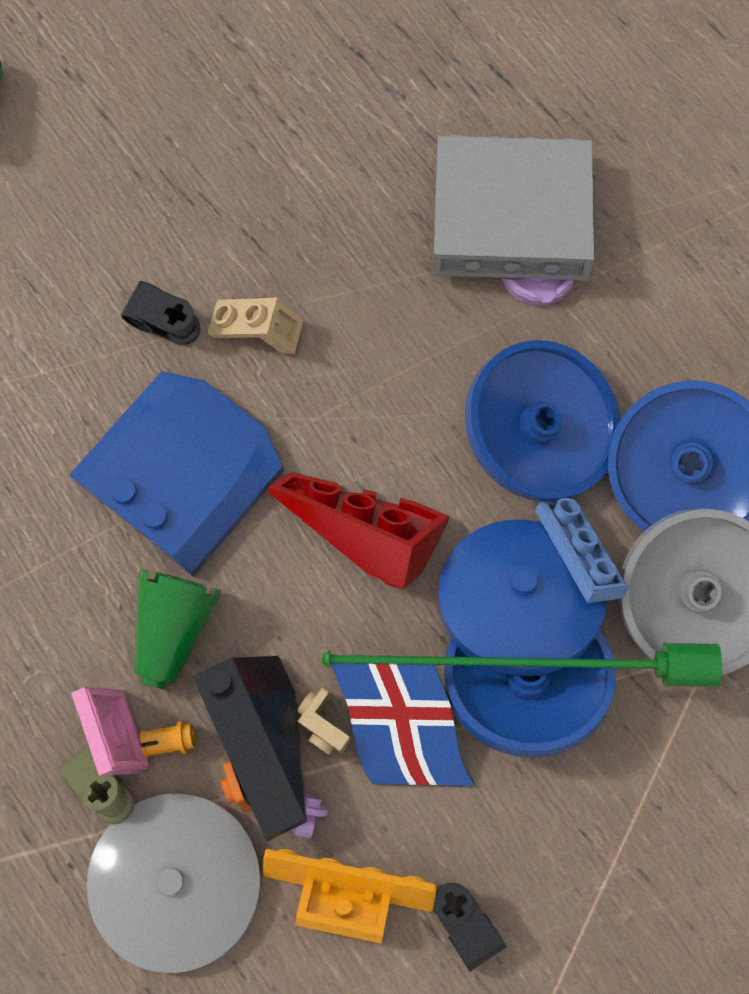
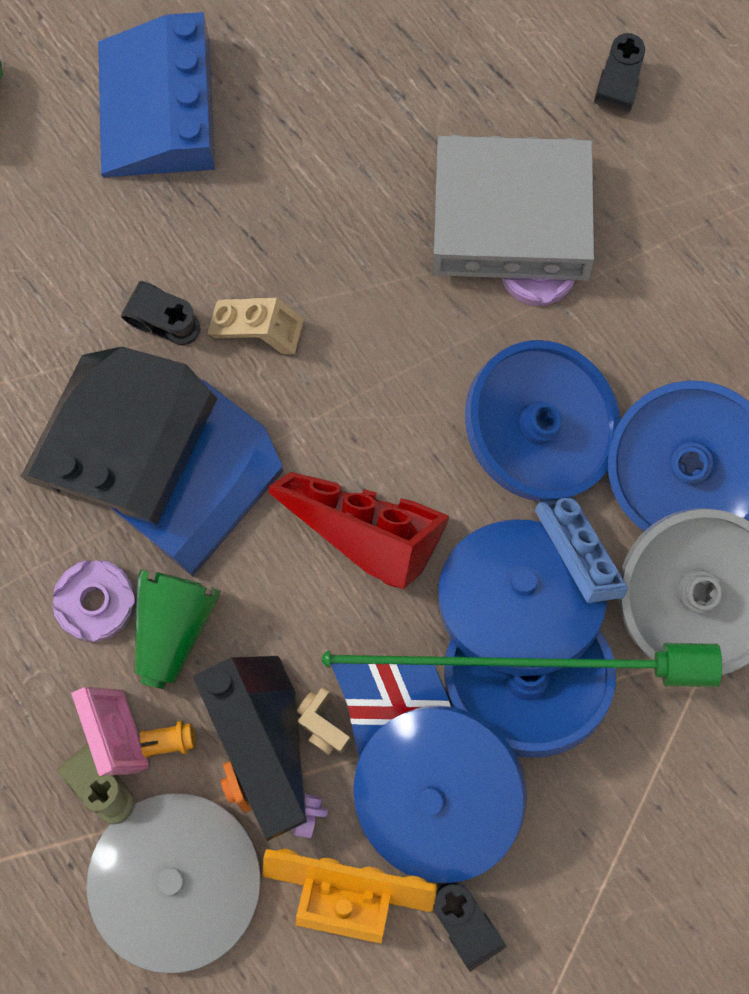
(108, 619): none -> lavender tile
(122, 431): none -> black wedge
(156, 98): none -> blue slope
(440, 794): none -> blue dish
(621, 73): none -> black piece

